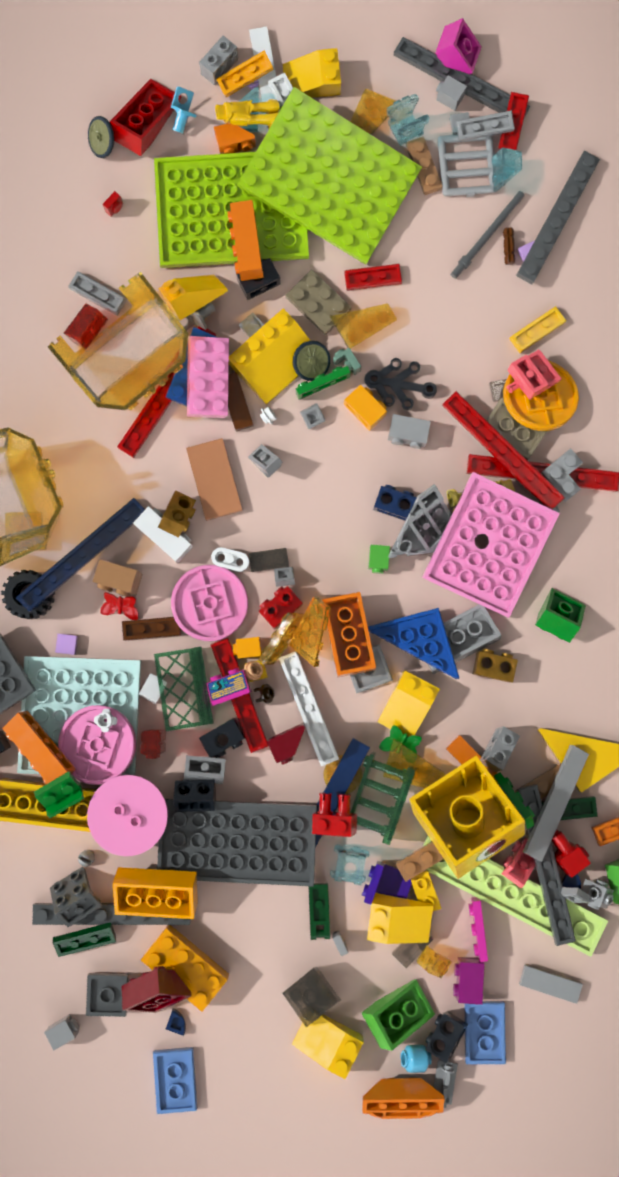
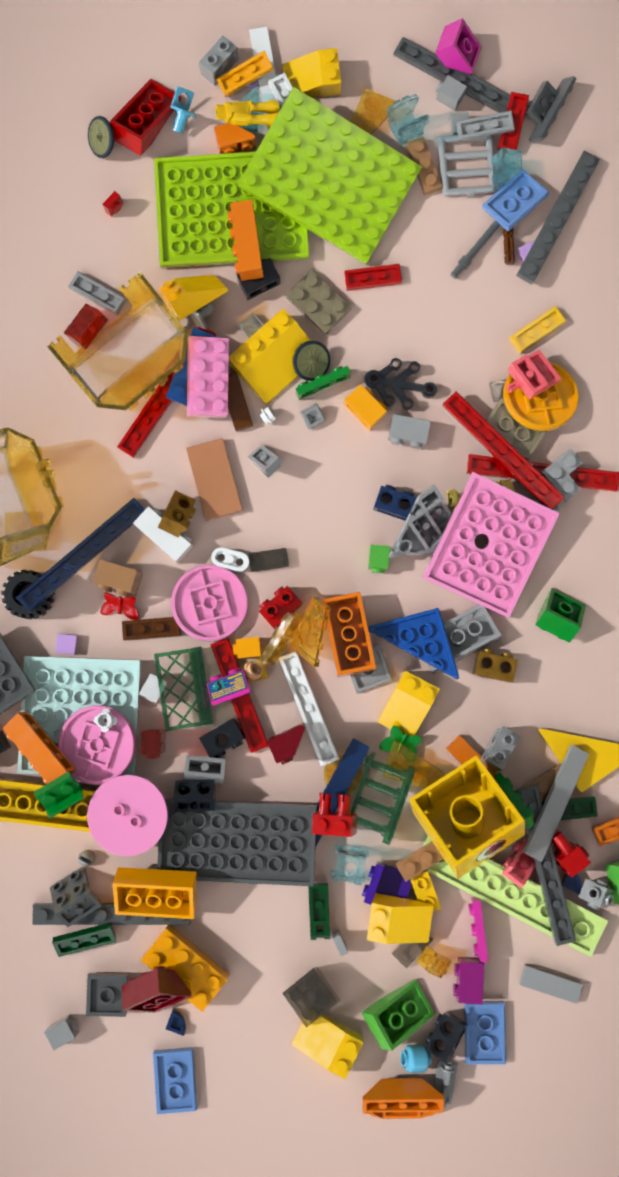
(267, 693): dark brown plate -> none
(284, 576): light grey tile -> none
(350, 360): sand green bracket -> none
(362, 323): clear yellow wing -> none
(515, 200): none -> medium blue tile
(547, 105): none -> dark grey bracket
(575, 895): light grey tile -> none

